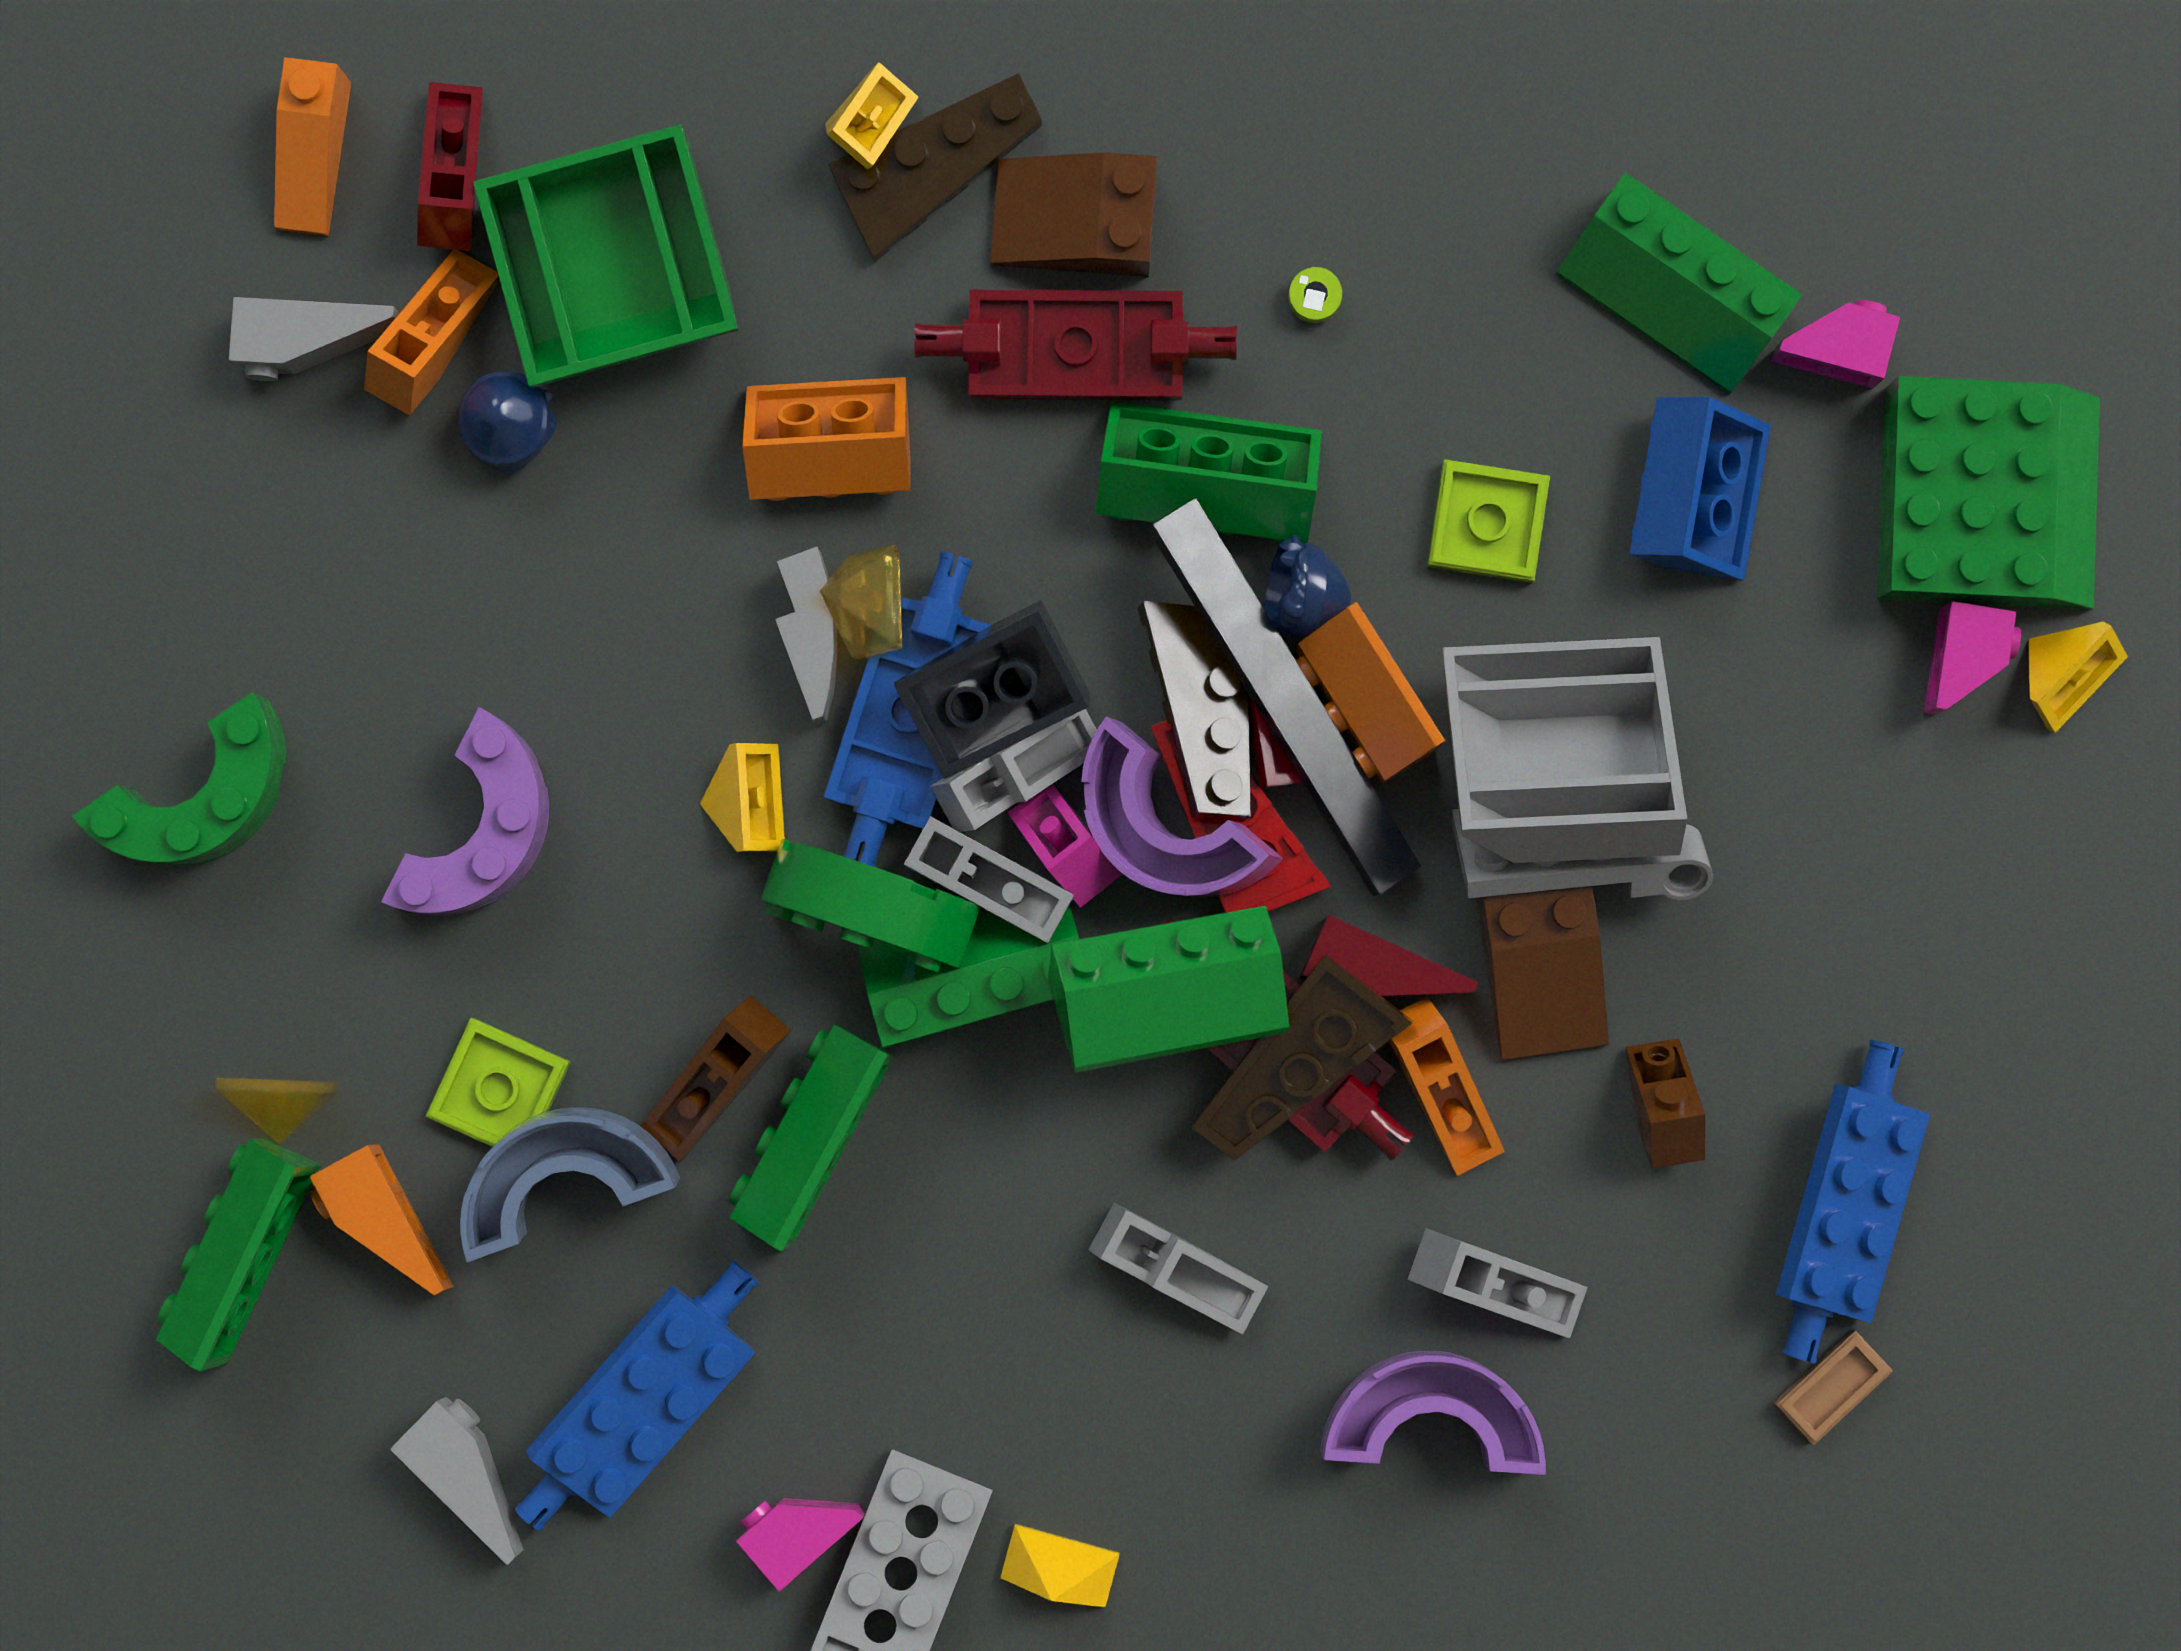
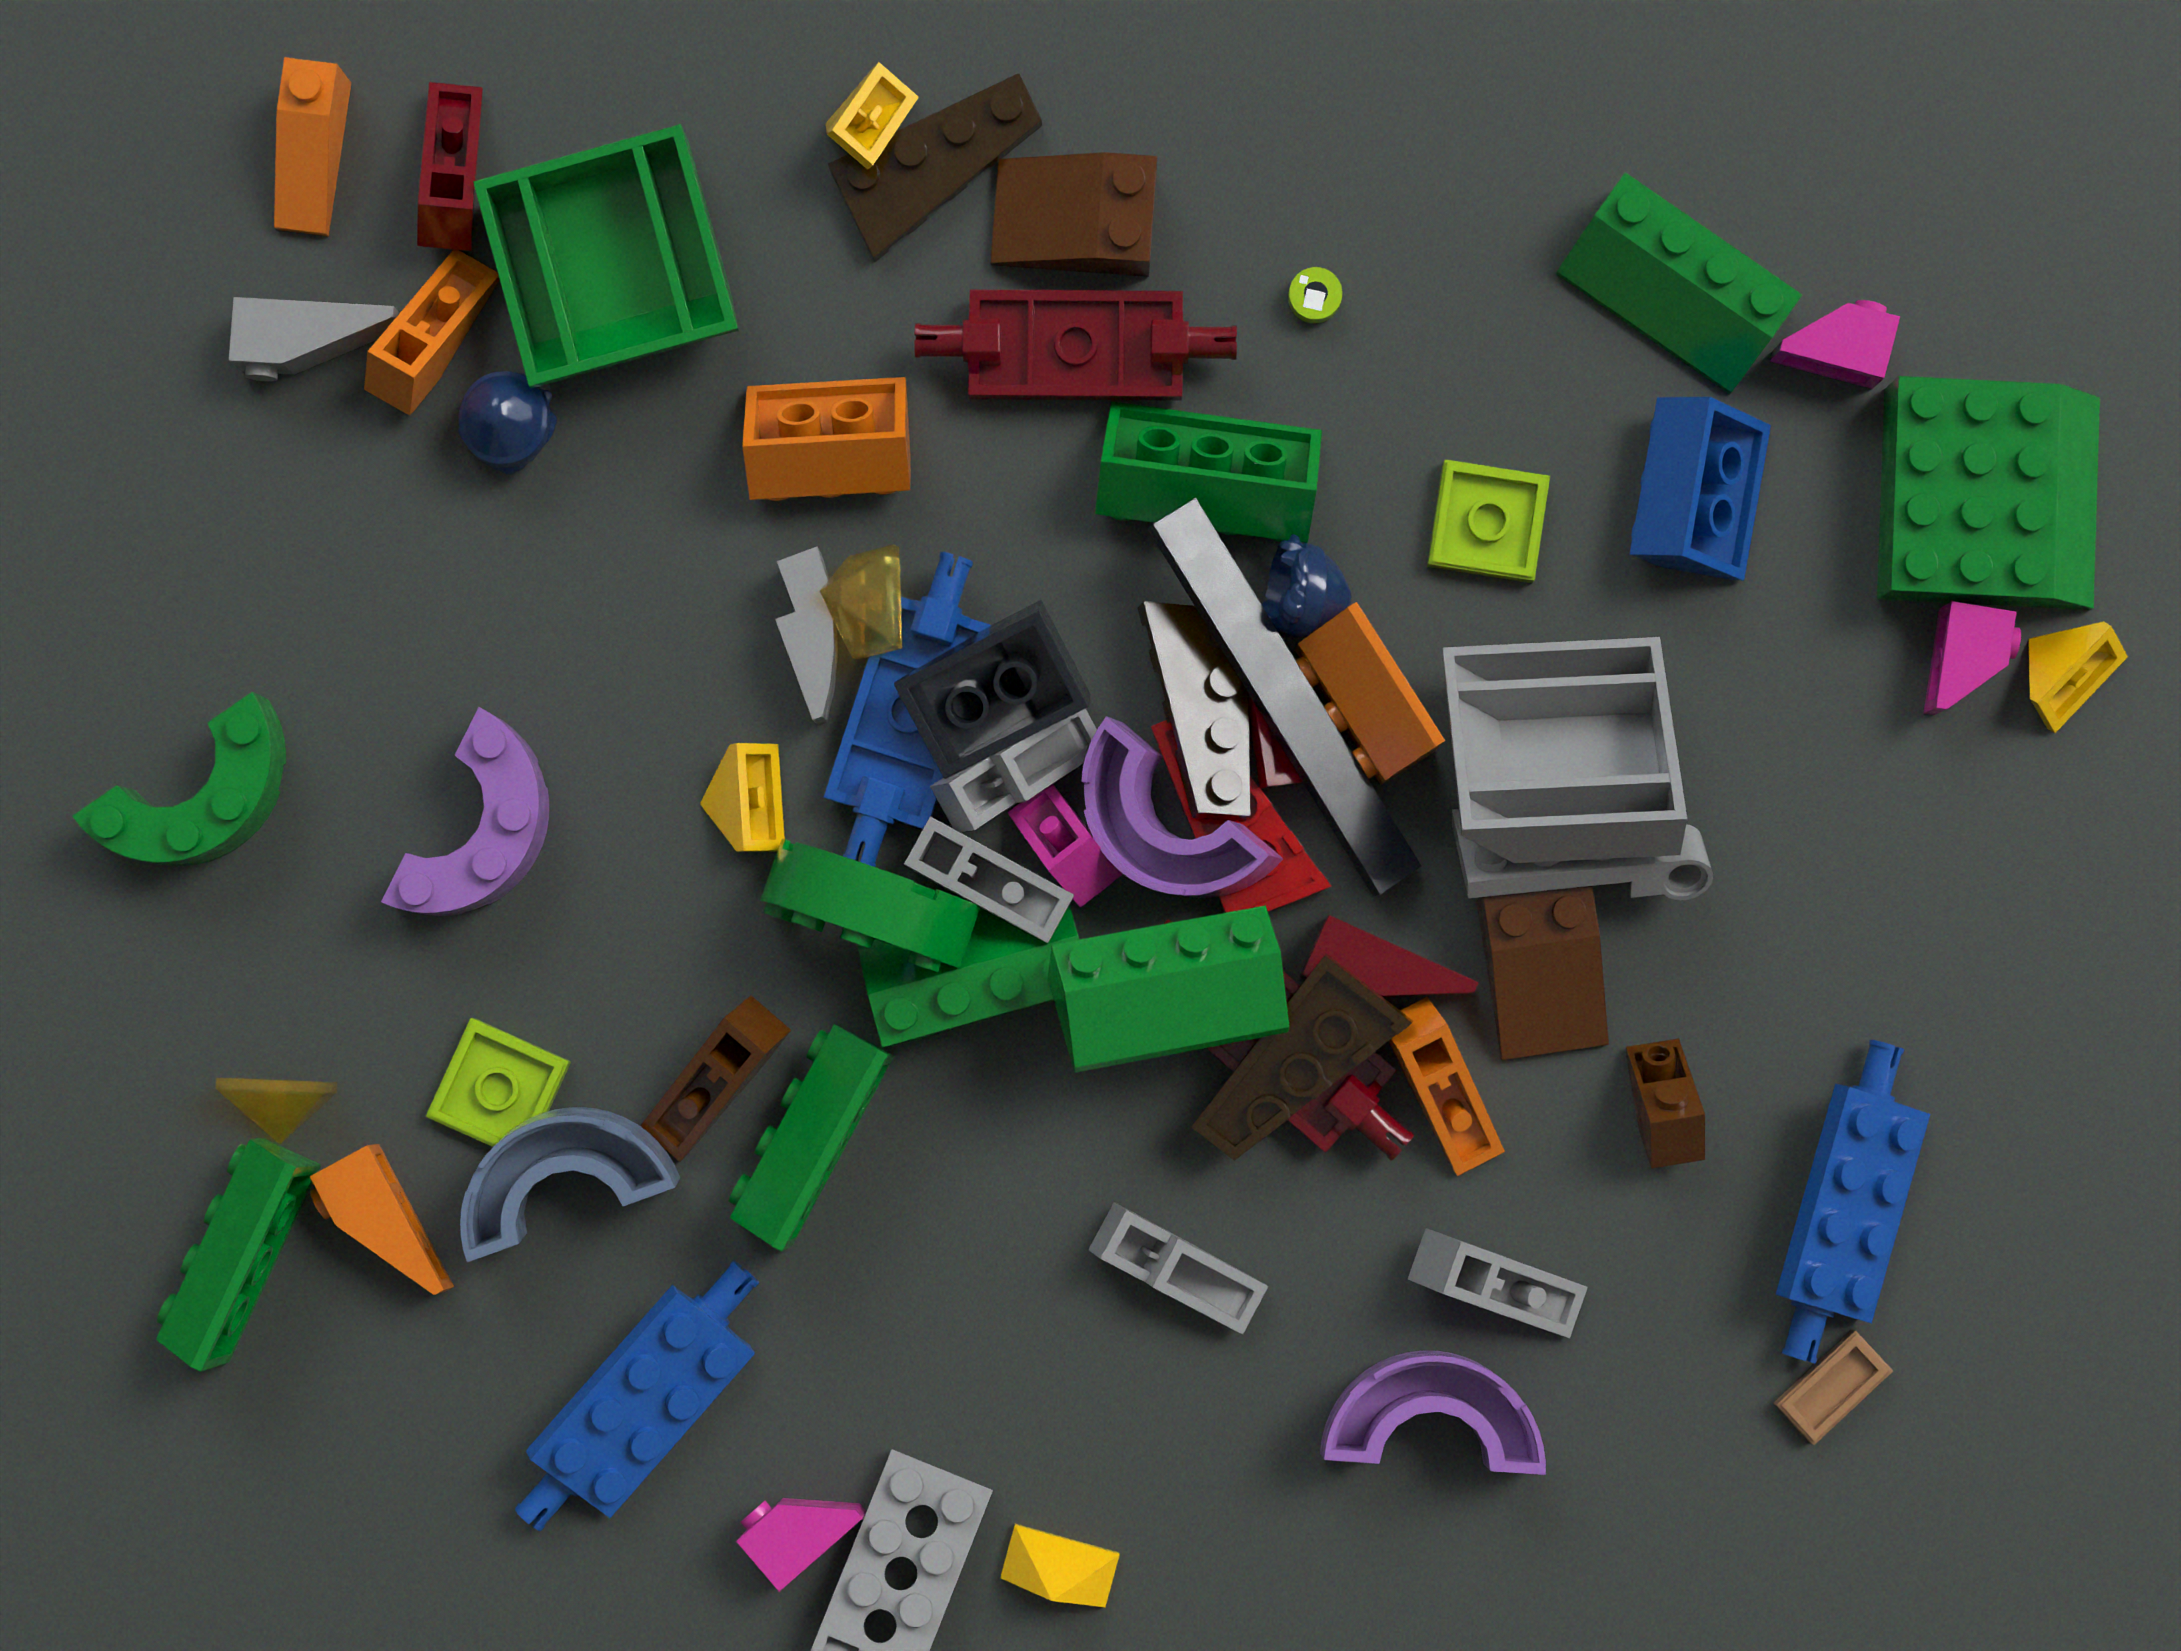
(457, 1465): light grey slope -> none

